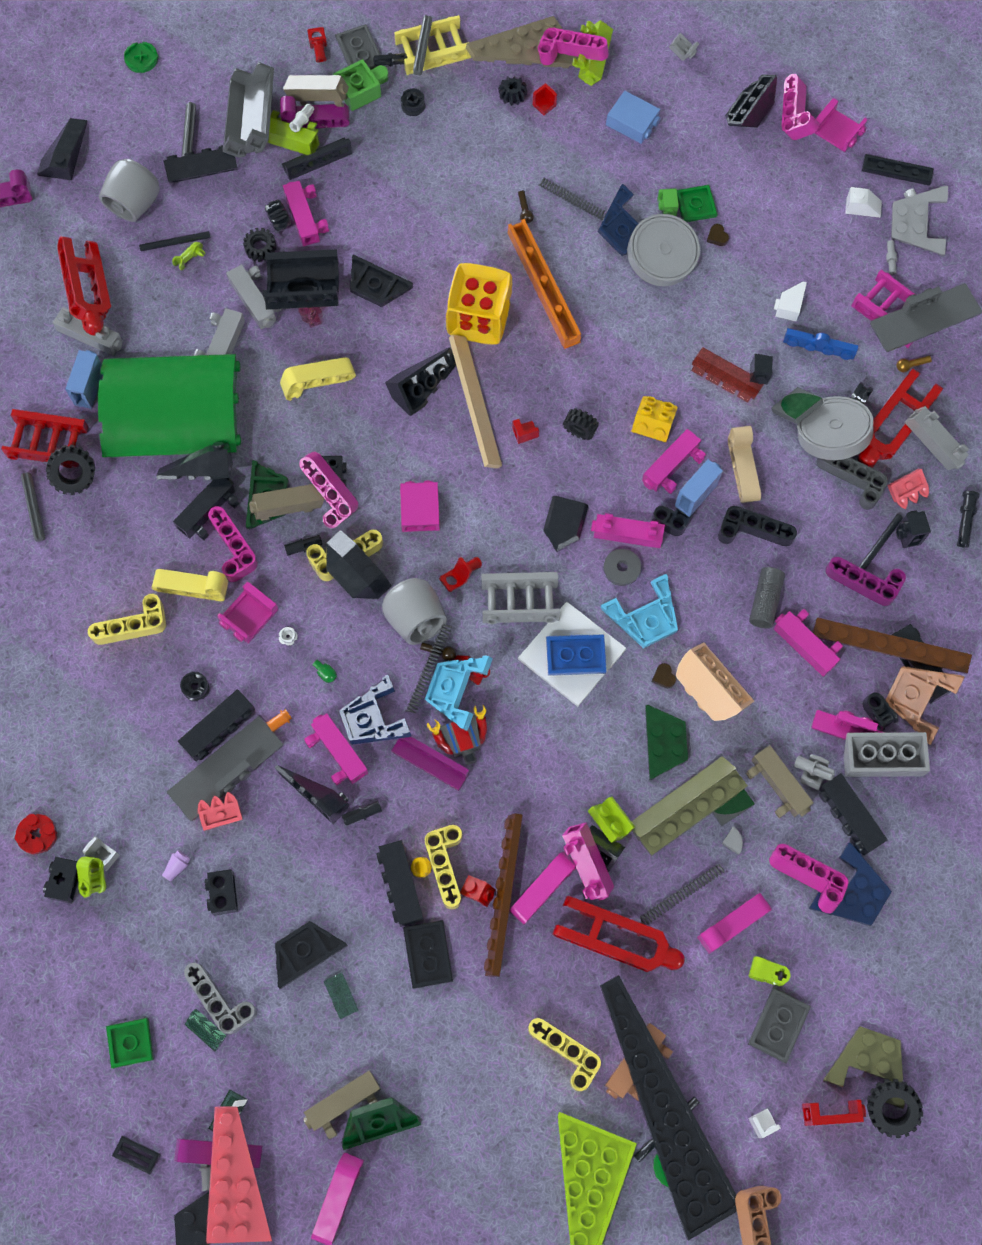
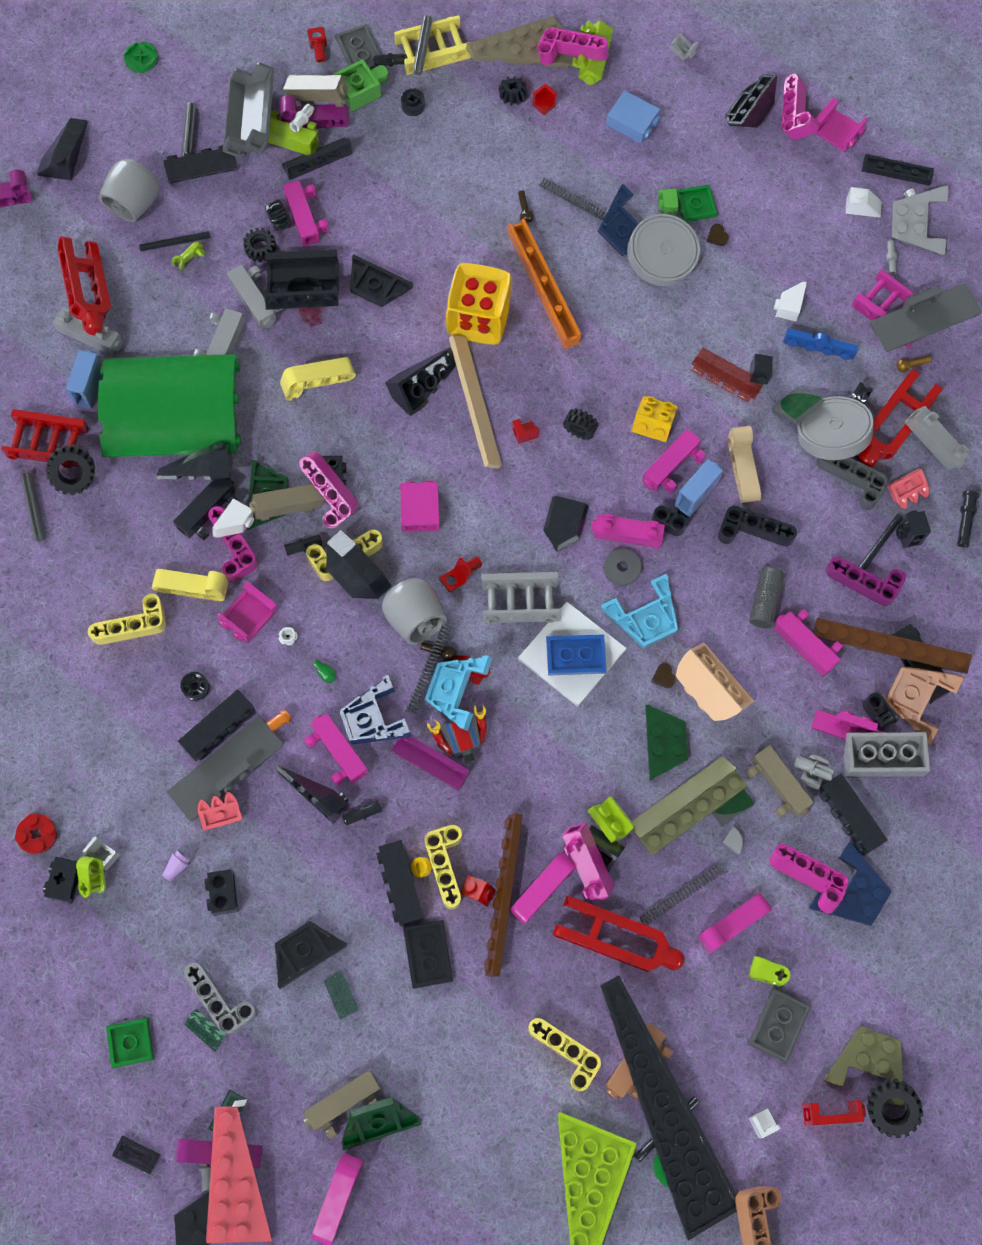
(233, 520): none -> white slope

